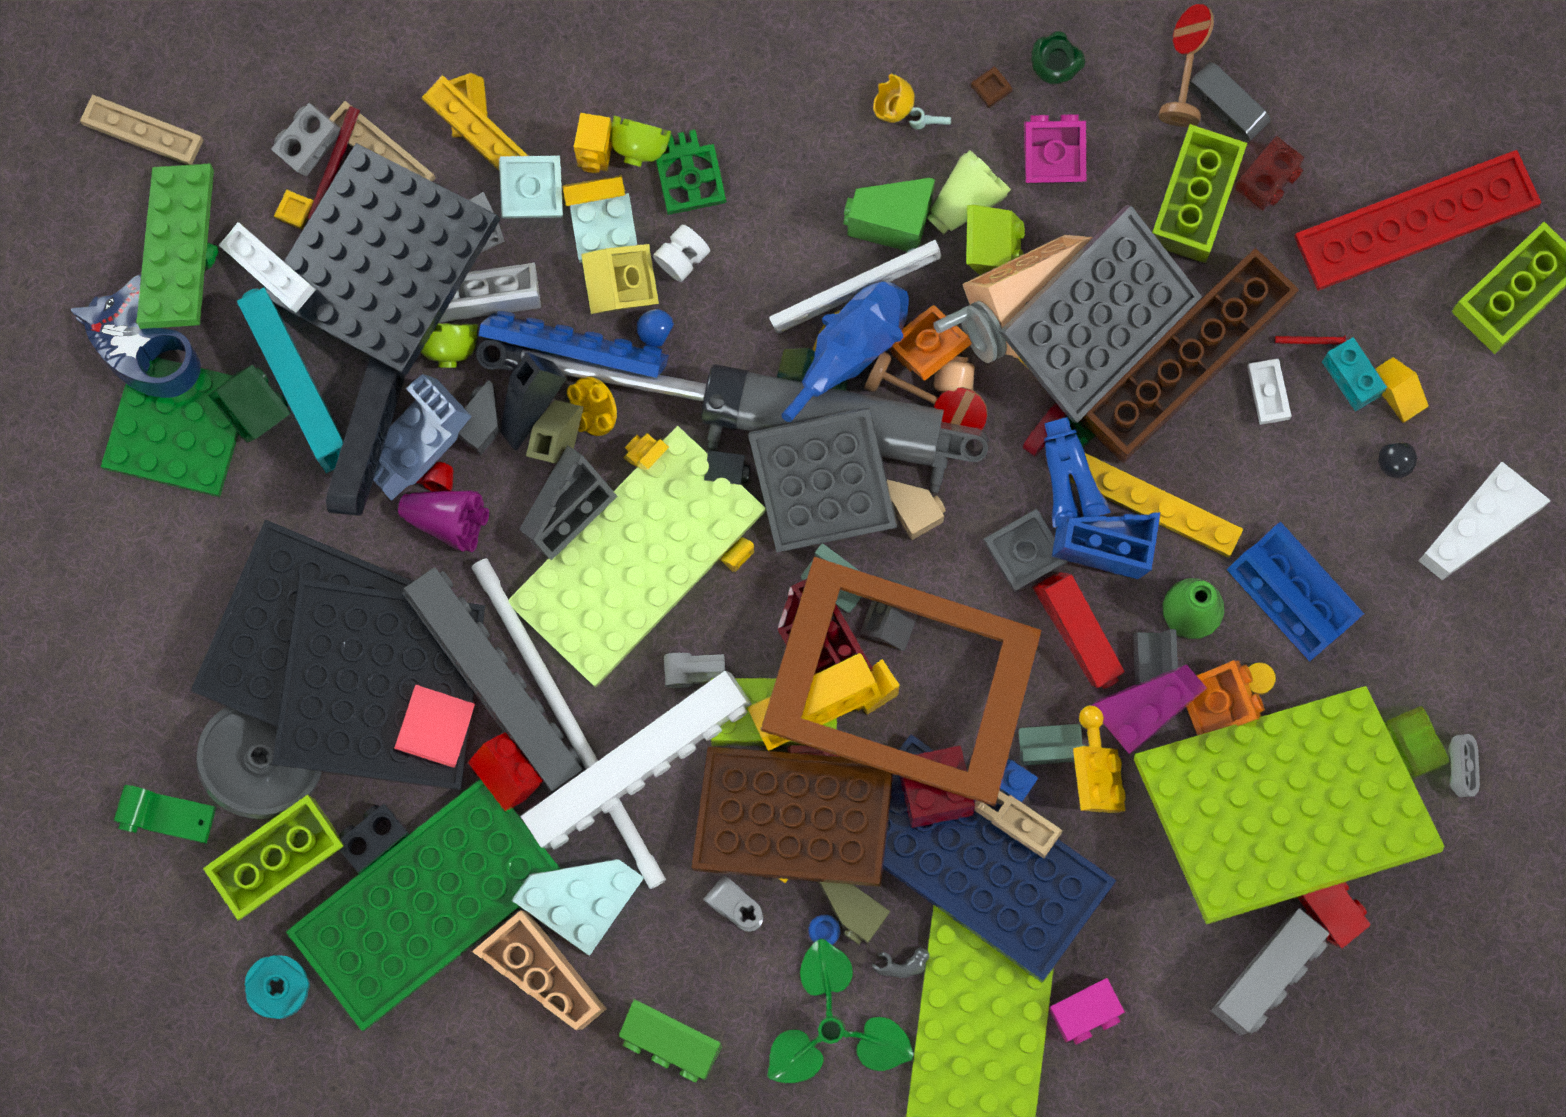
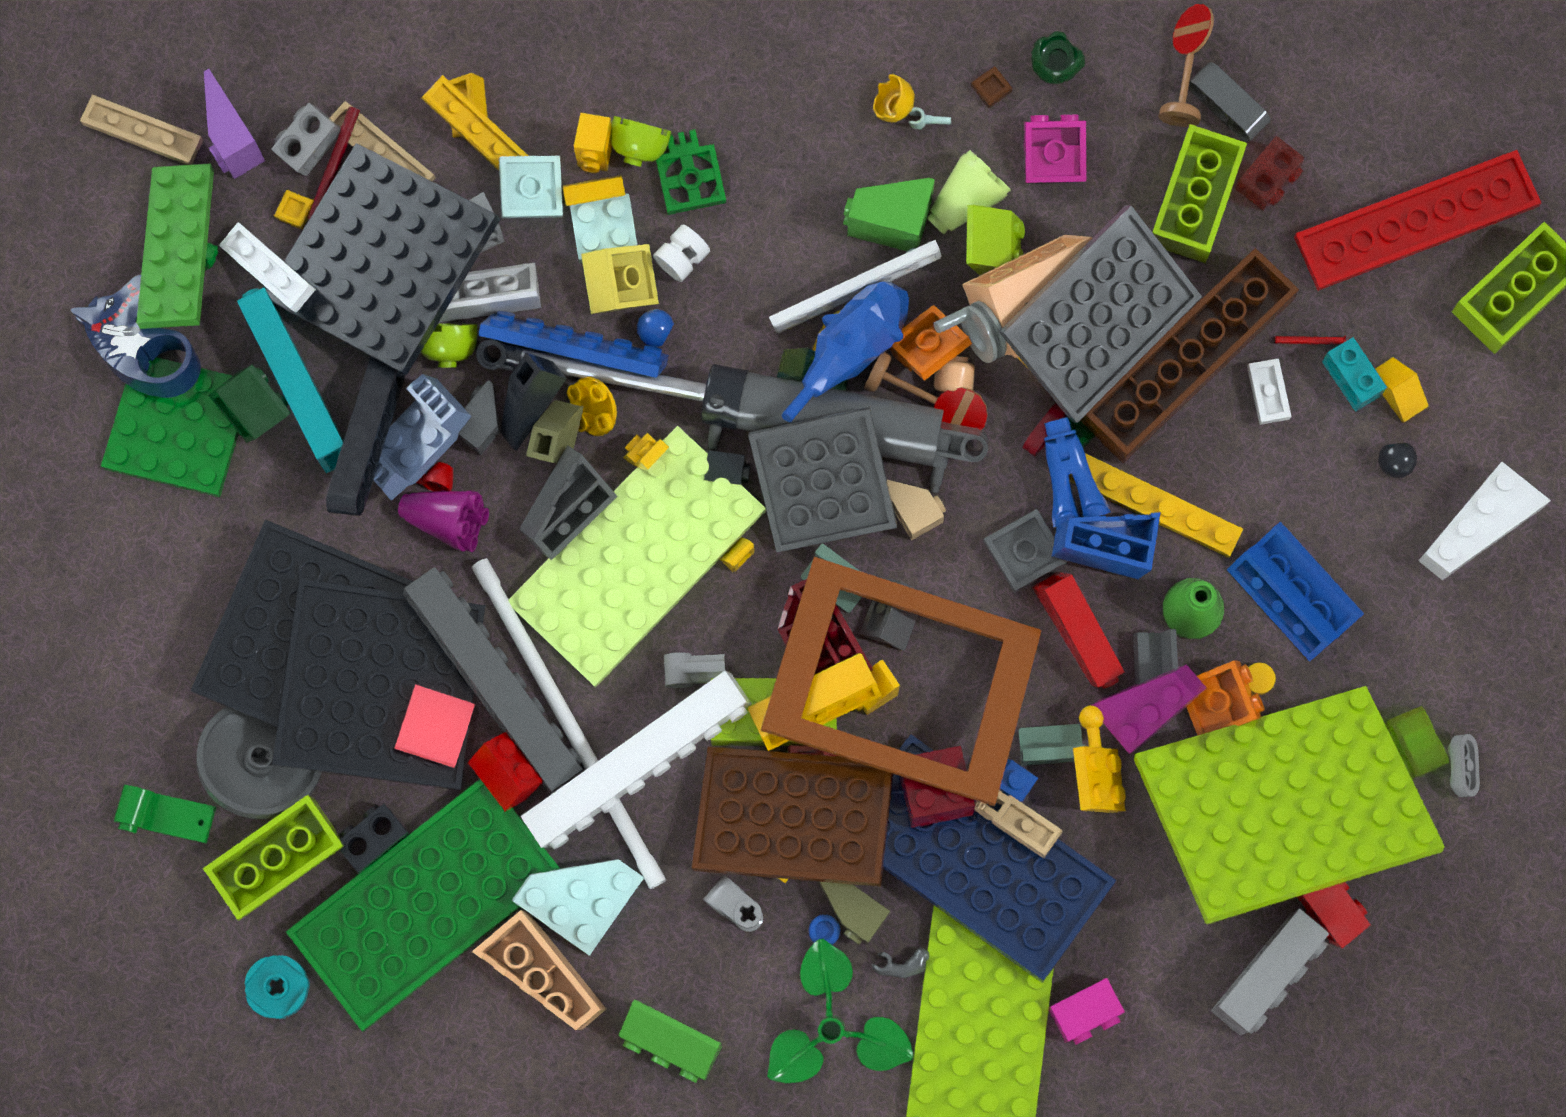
(232, 142): none -> medium lavender slope

